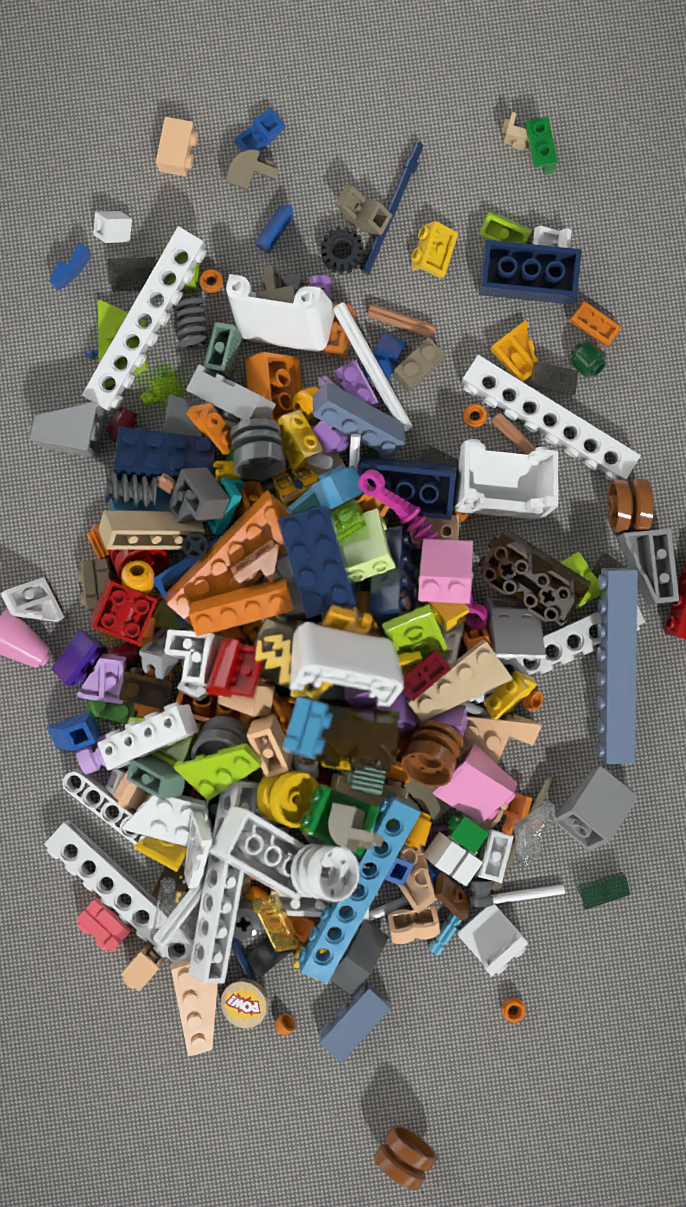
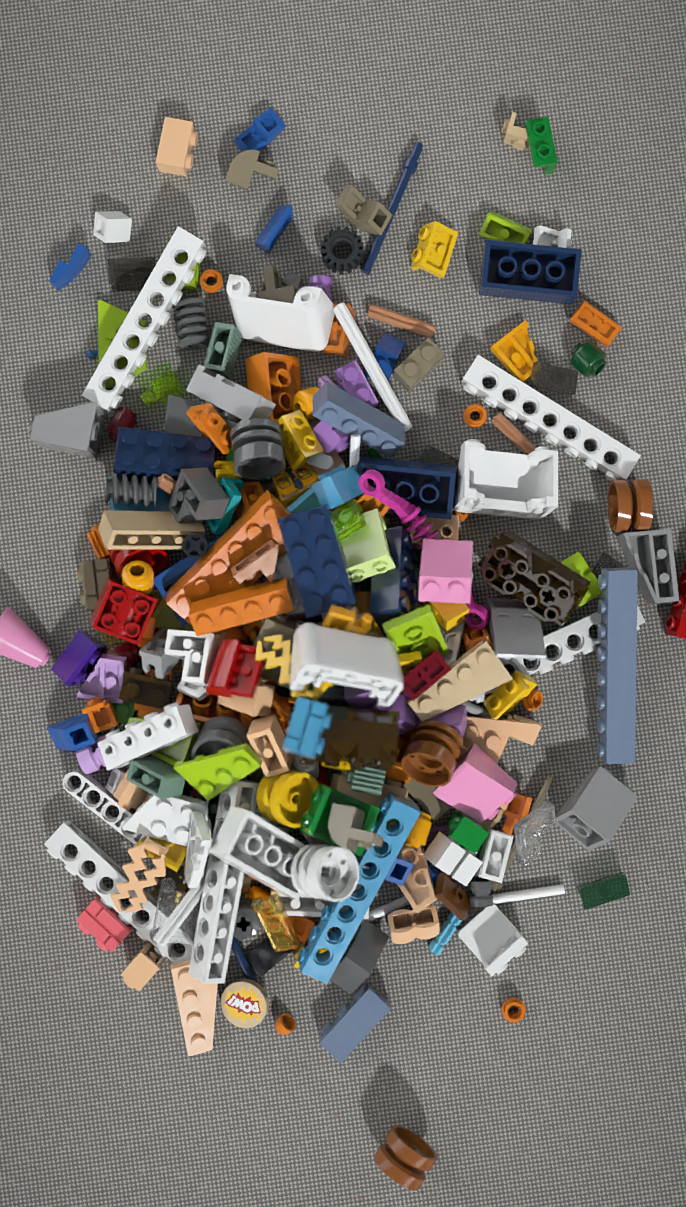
(33, 601): white wing -> none
(101, 713): none -> orange bracket
(137, 853): none -> light nougat piece

